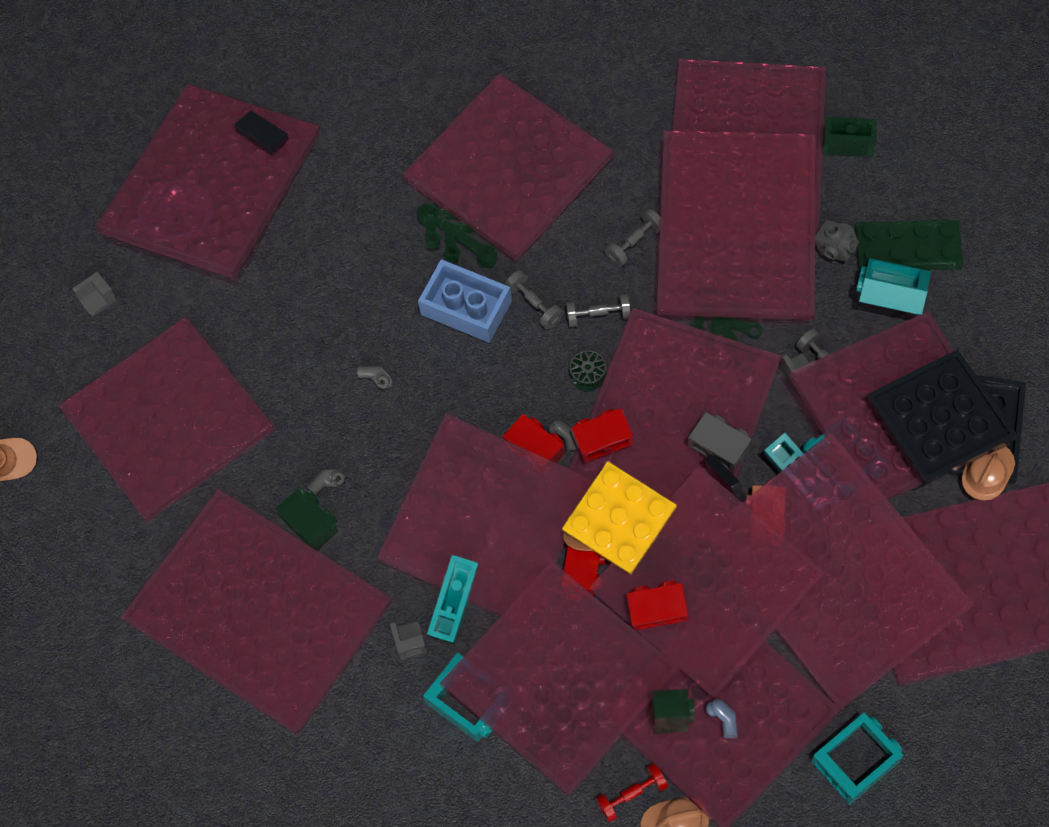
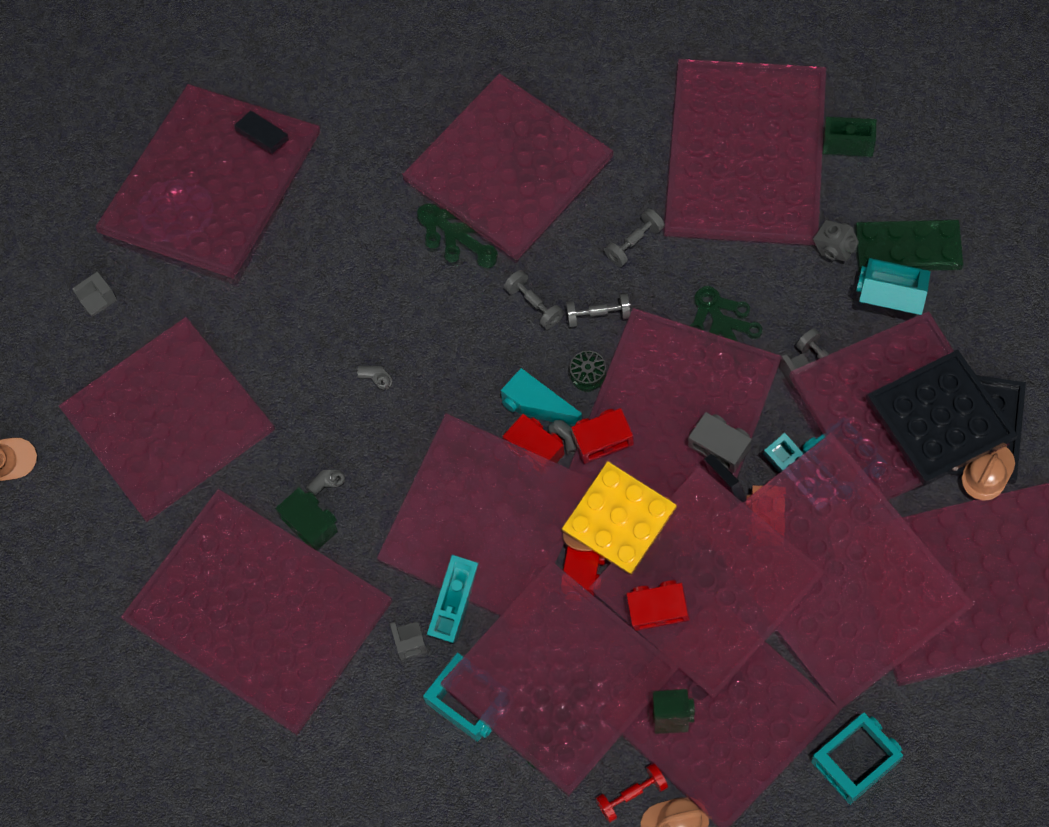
(465, 301): medium blue brick -> none
(535, 400): none -> teal slope
(726, 715): sand blue arm -> none
(737, 225): clear pink plate -> none

